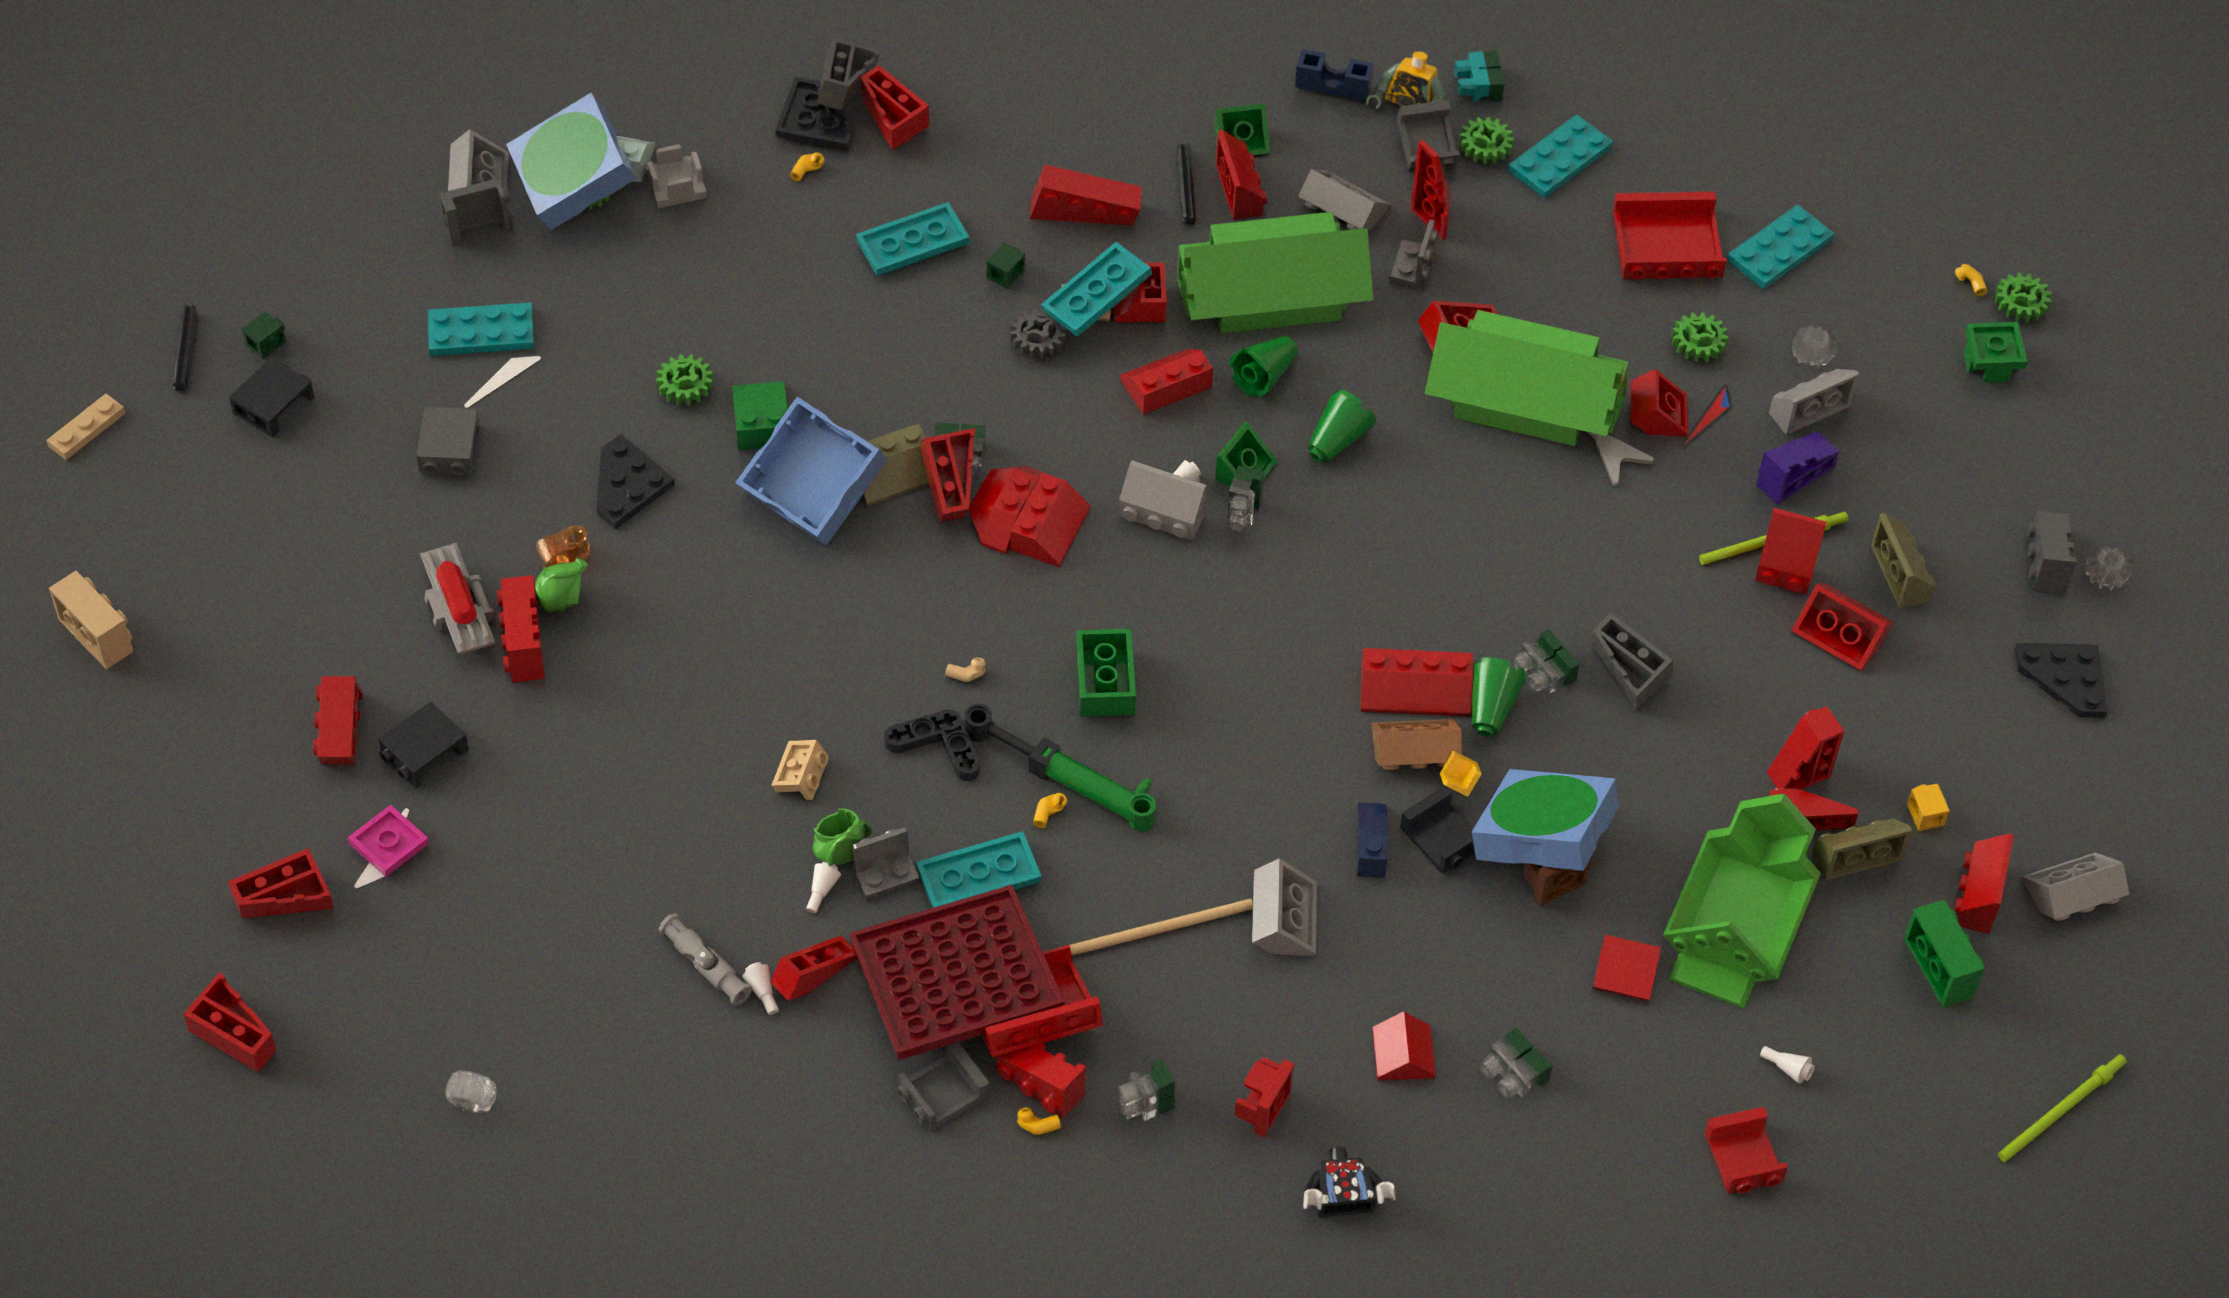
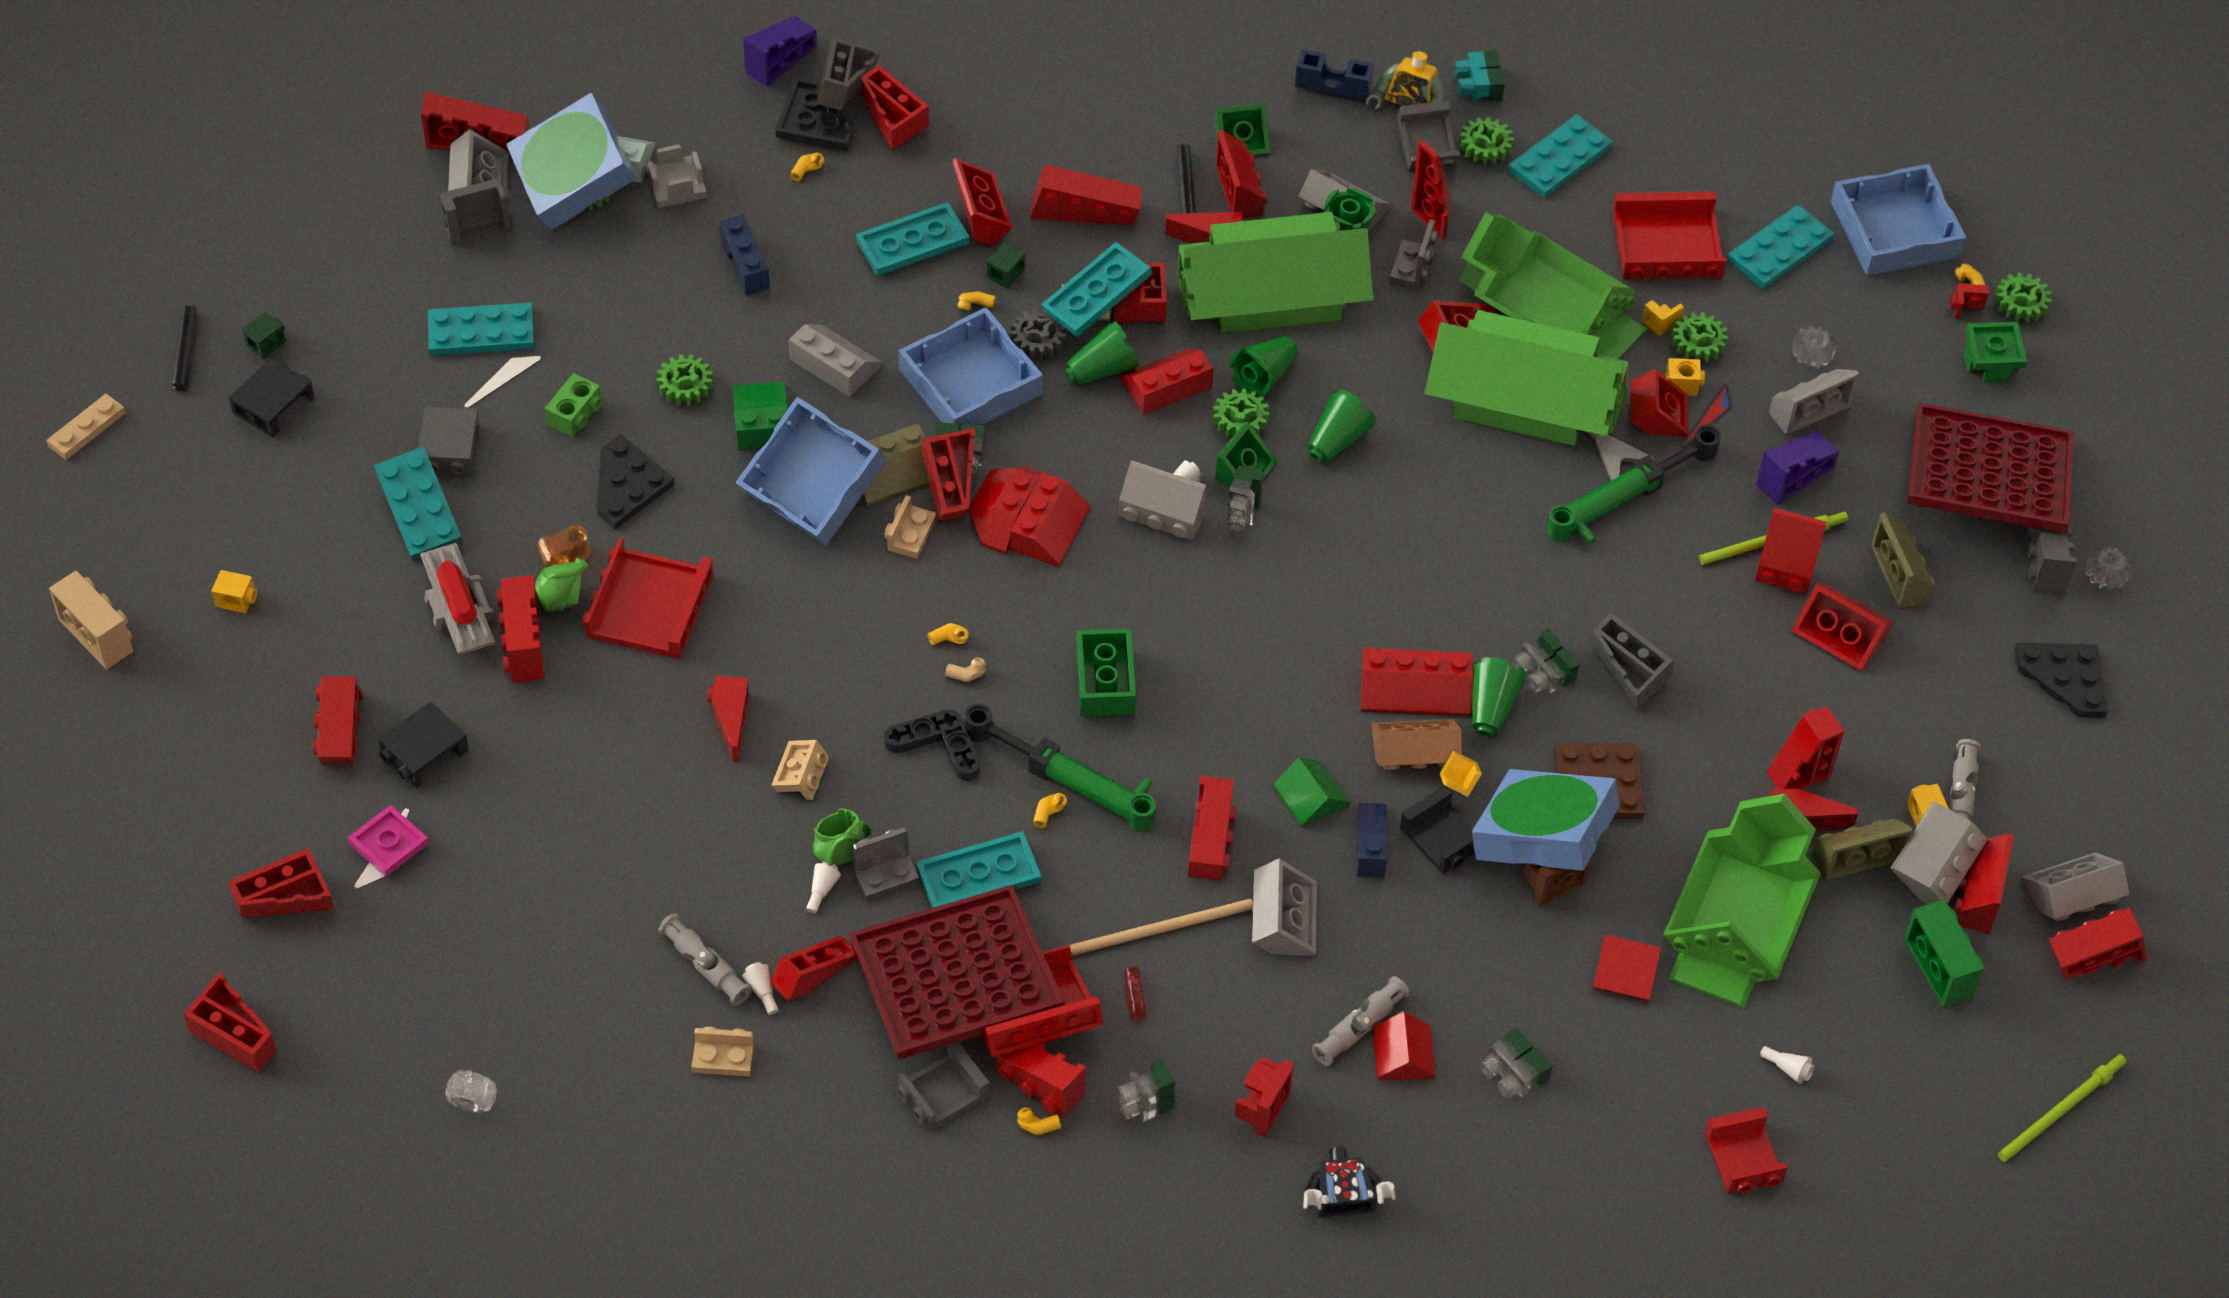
(233, 591): none -> yellow brick
(417, 502): none -> teal plate
(449, 118): none -> red wedge
(573, 405): none -> bright green brick
(647, 601): none -> red panel
(723, 1052): none -> tan bracket
(729, 705): none -> red slope
(742, 247): none -> dark blue arch
(778, 49): none -> dark purple wedge
(832, 358): none -> light grey slope
(909, 529): none -> tan bracket
(948, 632): none -> yellow arm
(970, 371): none -> medium blue tile
(976, 297): none -> yellow arm
(982, 202): none -> red slope
(1102, 357): none -> green cone
(1135, 993): none -> clear red axle
(1196, 226): none -> red slope
(1212, 829): none -> red wedge
(1239, 408): none -> bright green gear
(1310, 791): none -> green slope
(1350, 208): none -> green cone
(1373, 1009): none -> light grey piece
(1548, 285): none -> bright green panel
(1607, 761): none -> reddish brown plate
(1643, 478): none -> green piece
(1661, 318): none -> yellow panel
(1686, 374): none -> yellow brick
(1898, 220): none -> medium blue tile
(1938, 854): none -> light grey slope
(1964, 778): none -> light grey piece
(1968, 296): none -> red bracket
(1991, 467): none -> dark red plate
(2098, 944): none -> red wedge

